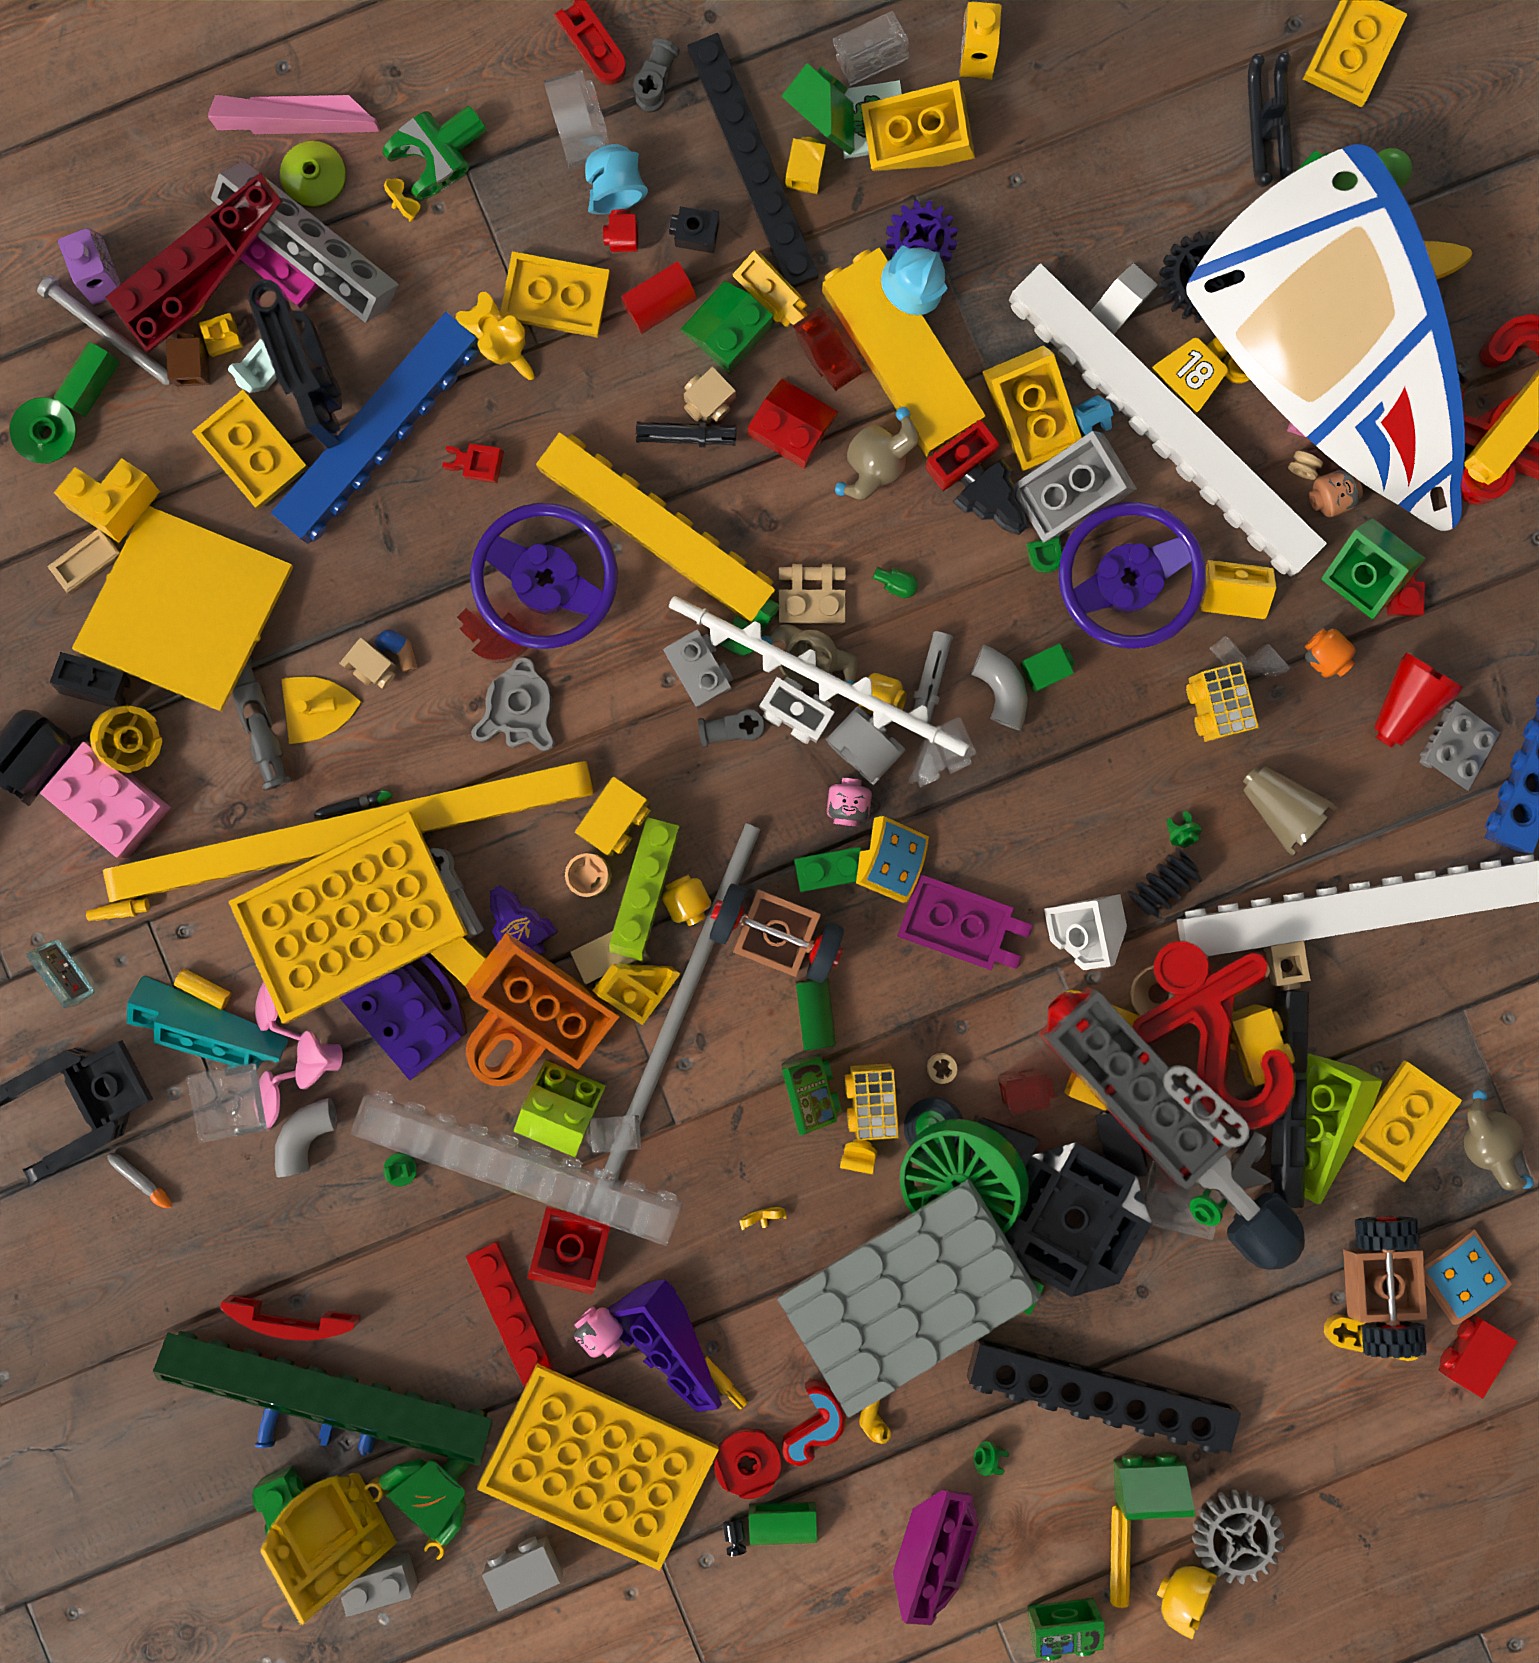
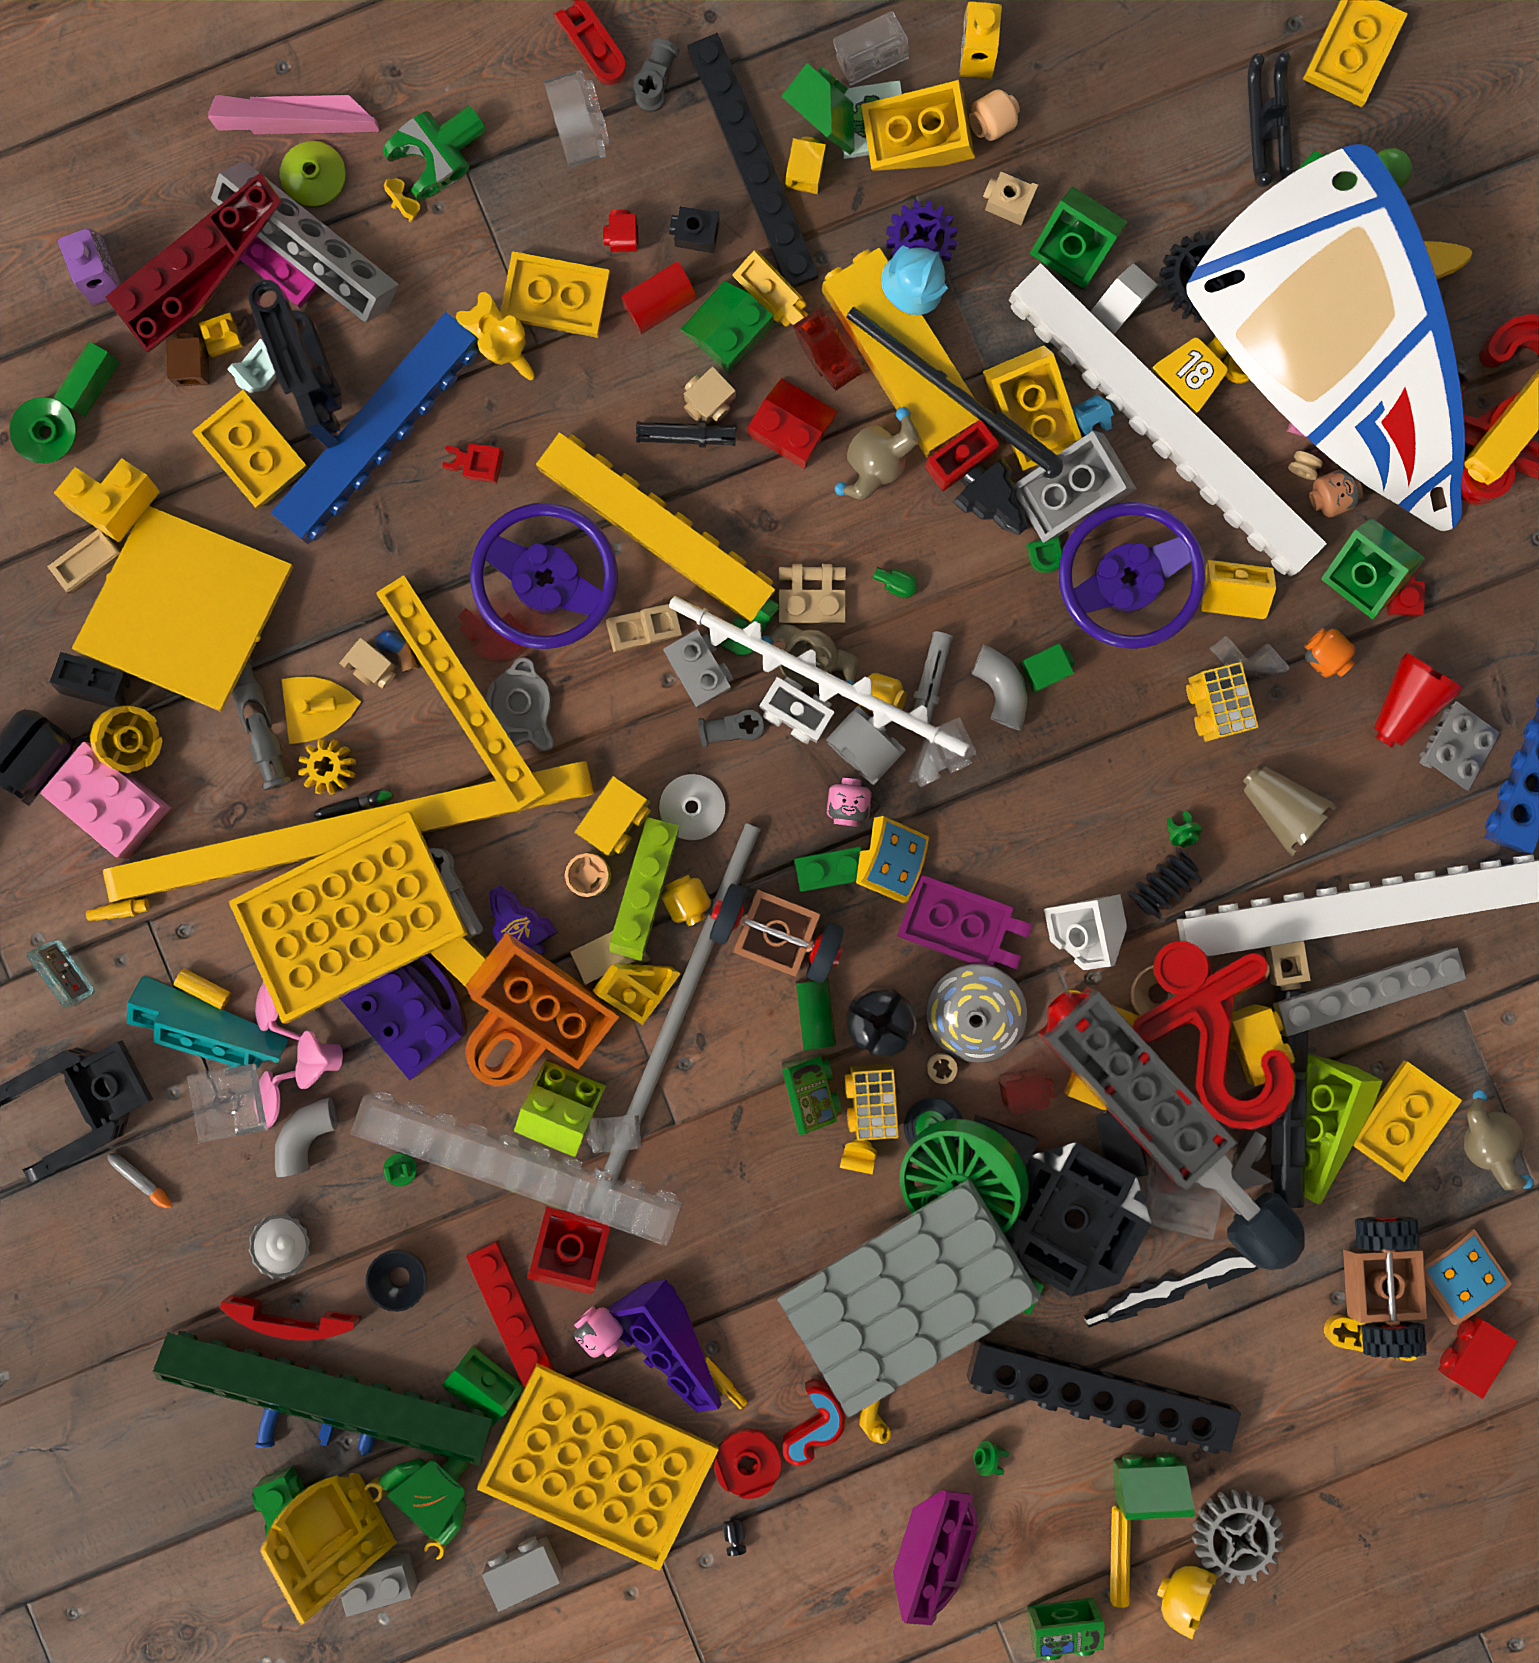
(50, 287): light grey bar -> none
(279, 1246): none -> white piece
(324, 755): none -> yellow gear
(385, 1292): none -> black piece
(461, 694): none -> yellow plate
(483, 1385): none -> green panel
(614, 178): medium azure helmet -> none
(643, 627): none -> tan slope
(710, 806): none -> white dish
(762, 1215): yellow piece -> none
(782, 1523): green brick -> none
(887, 1039): none -> black cylinder
(981, 992): none -> light grey dish
(994, 115): none -> light nougat head
(999, 423): none -> black bar
(1011, 208): none -> tan brick
(1078, 237): none -> green slope
(1168, 1289): none -> black sword
(1207, 1210): green plate -> none
(1218, 1131): light grey beam -> none
(1370, 991): none -> light grey plate

